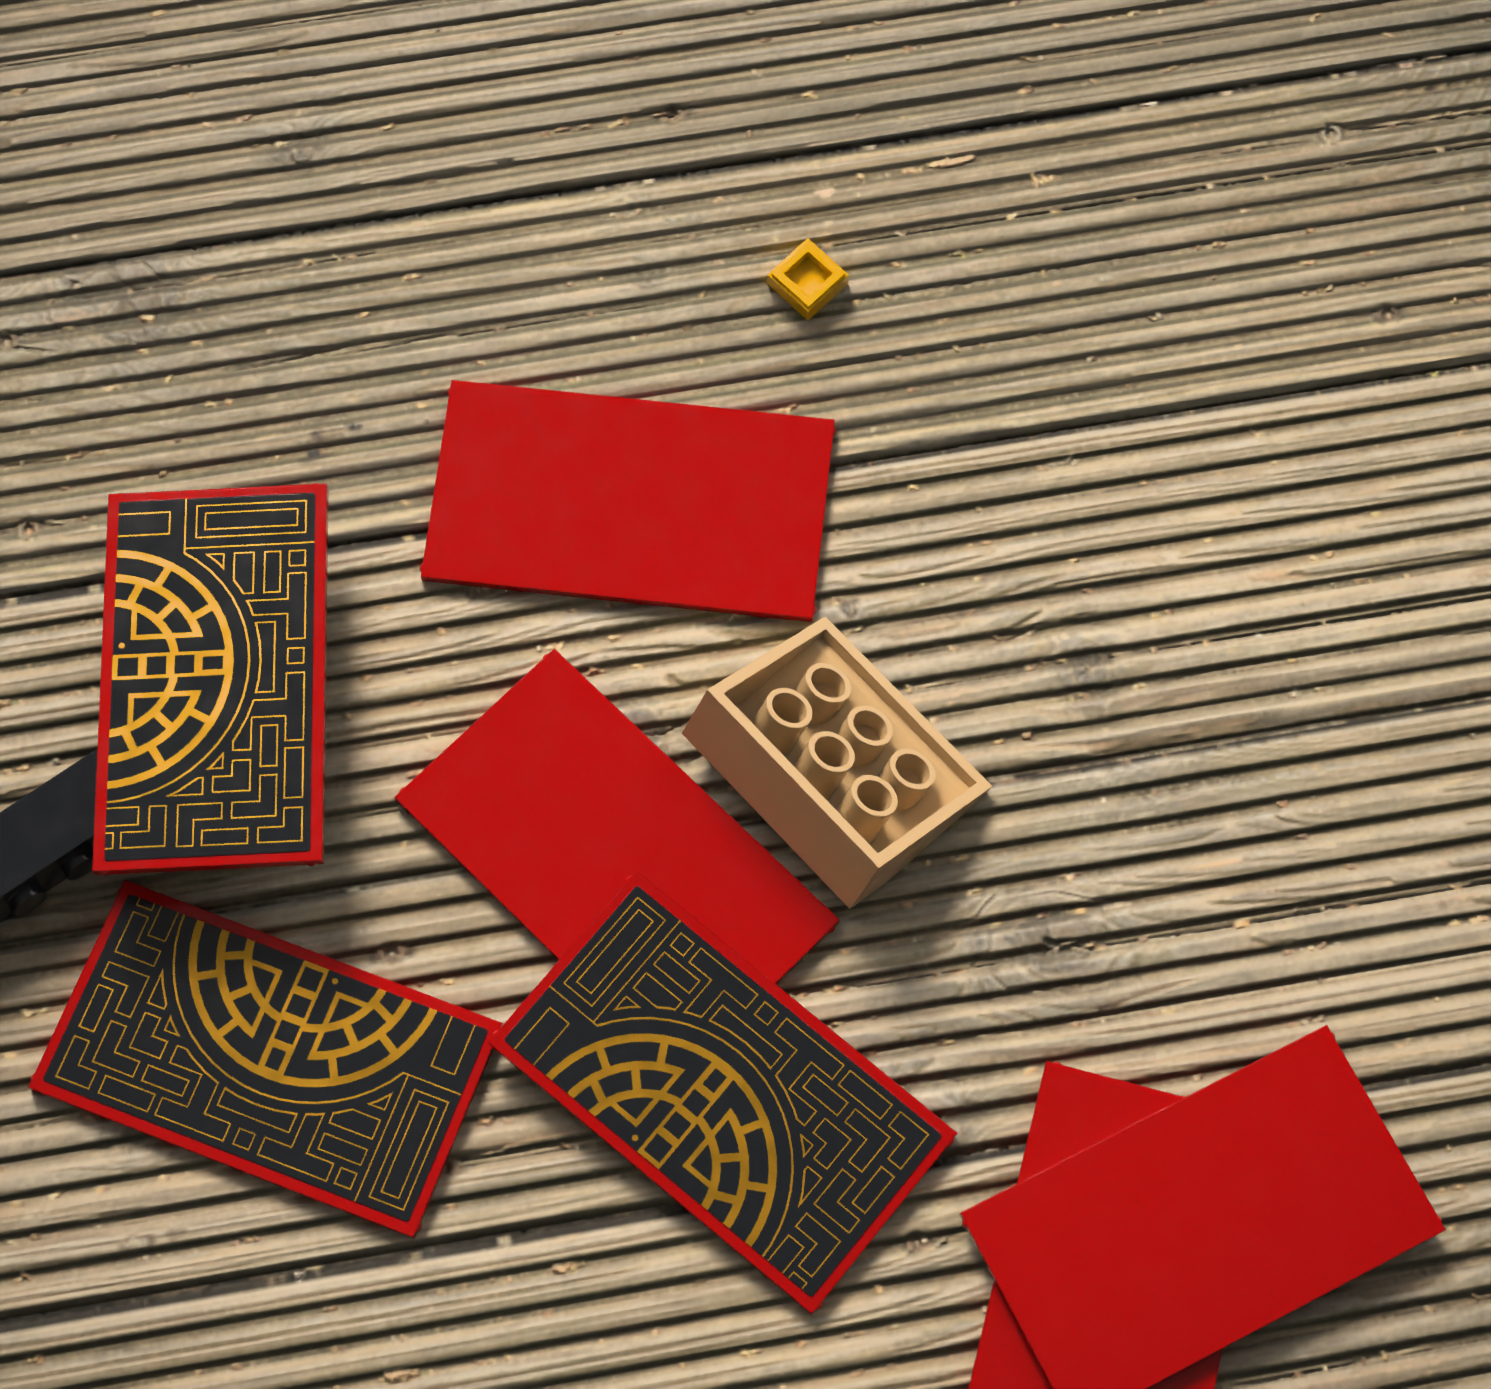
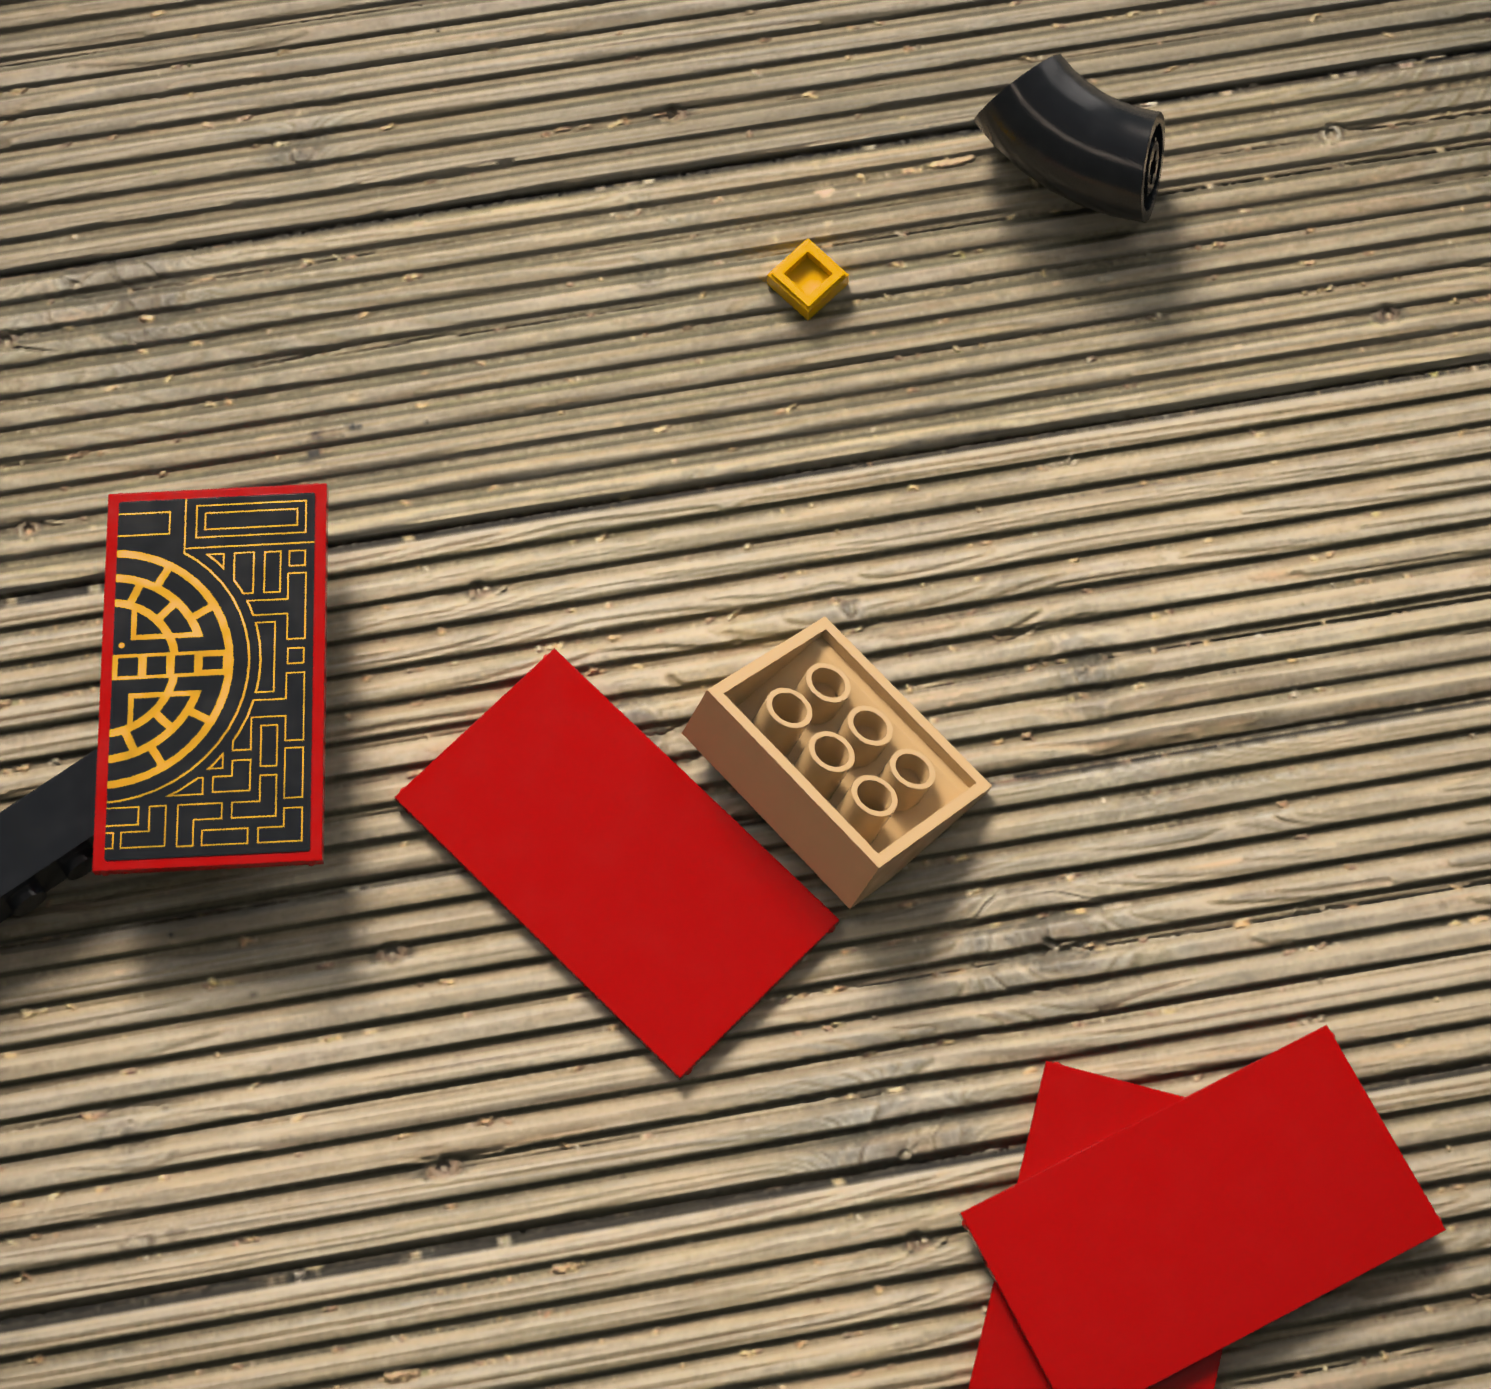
(267, 1058): black piece -> none
(629, 501): red piece -> none
(723, 1091): black piece -> none
(1078, 140): none -> black brick

